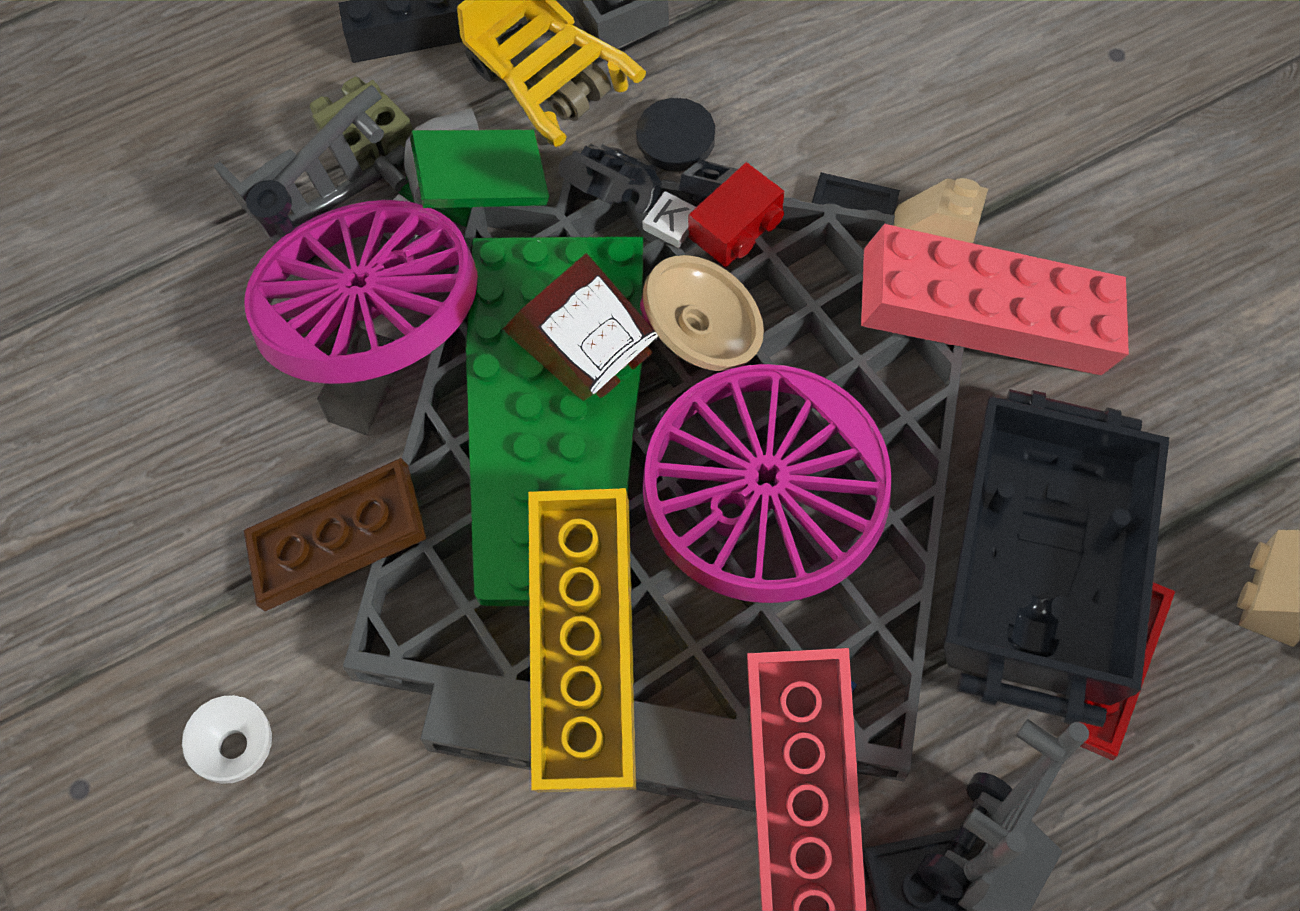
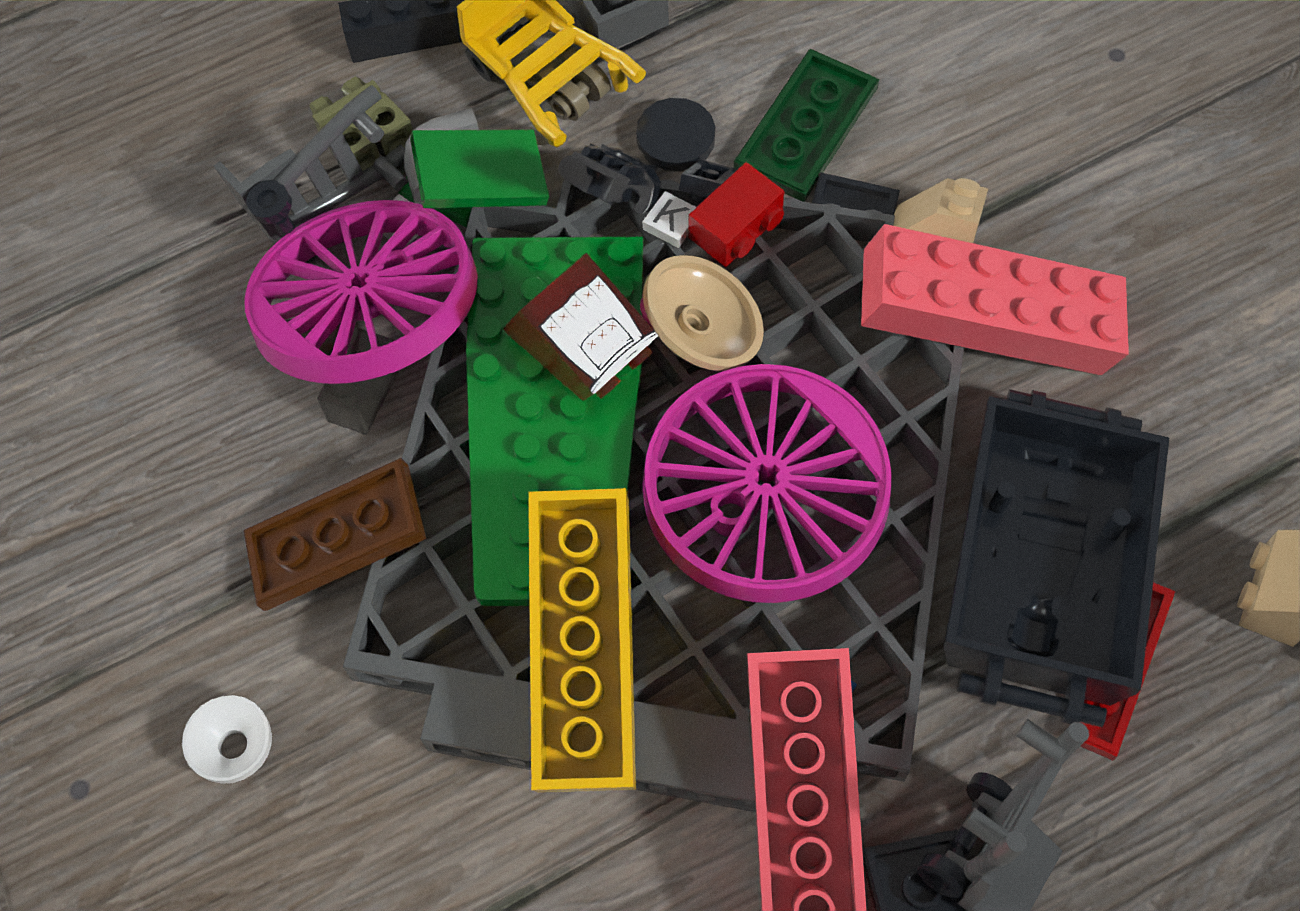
(808, 123): none -> dark green tile

